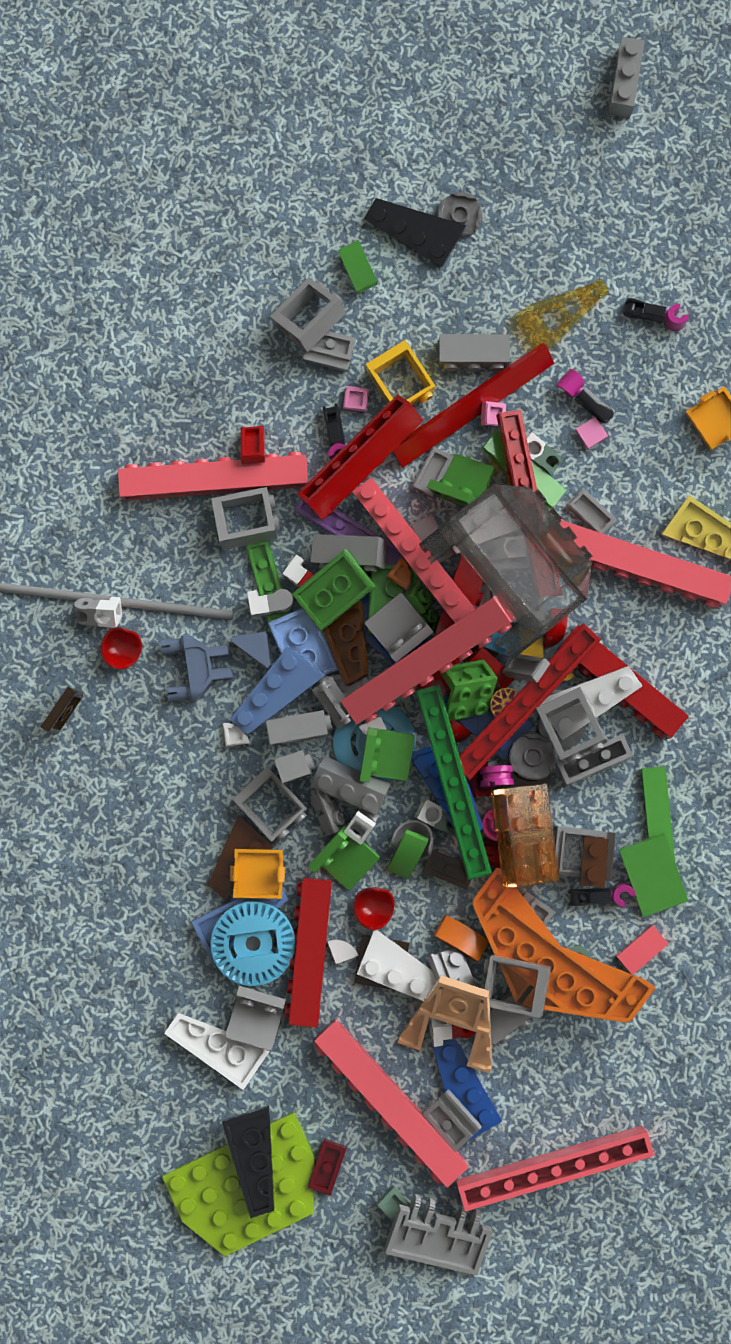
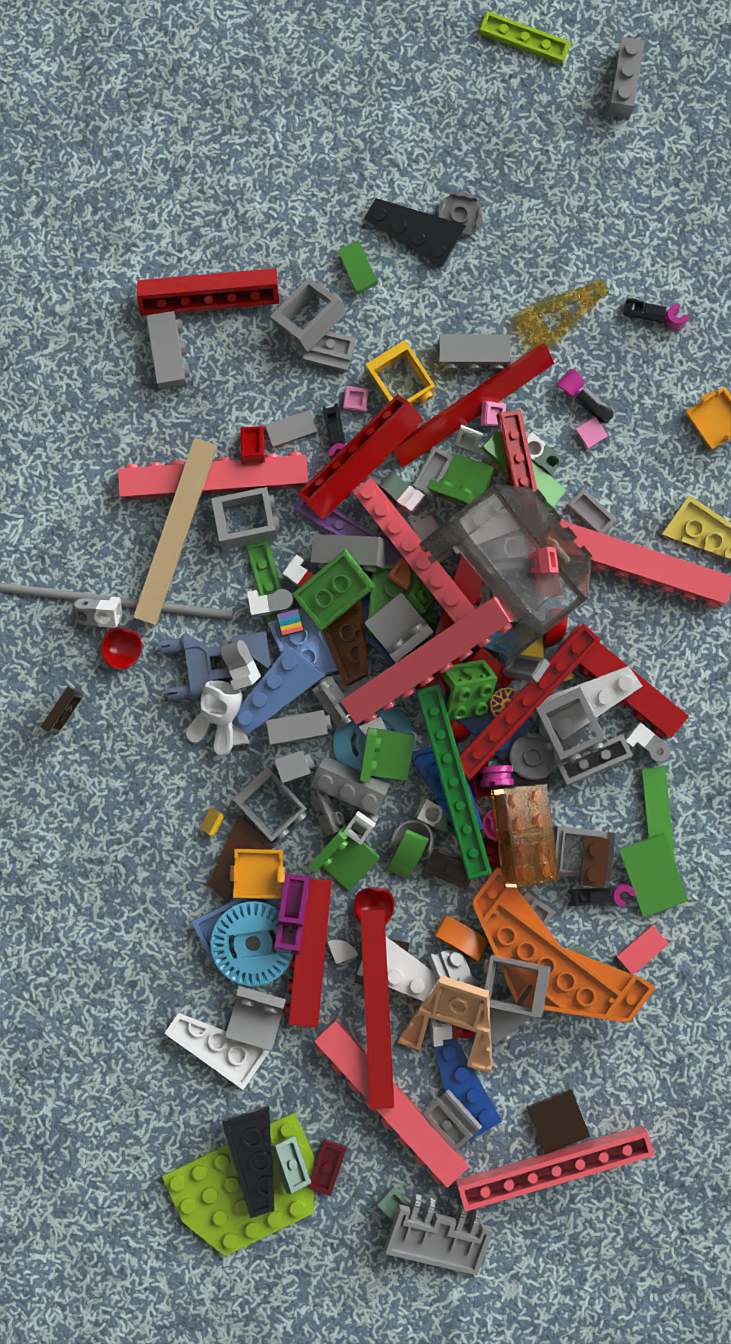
(168, 350): none -> light grey brick
(175, 531): none -> tan tile
(208, 291): none -> red brick
(212, 822): none -> yellow slope
(218, 707): none -> white piece
(240, 664): none -> leg
(290, 622): none -> tile
(290, 1164): none -> plate
(291, 429): none -> light grey tile
(292, 914): none -> magenta slope
(377, 1009): none -> red tile
(401, 493): none -> leg
(468, 439): none -> white slope
(524, 37): none -> lime tile
(547, 560): none -> coral tile
(558, 1121): none -> dark brown tile
(654, 746): none -> leg

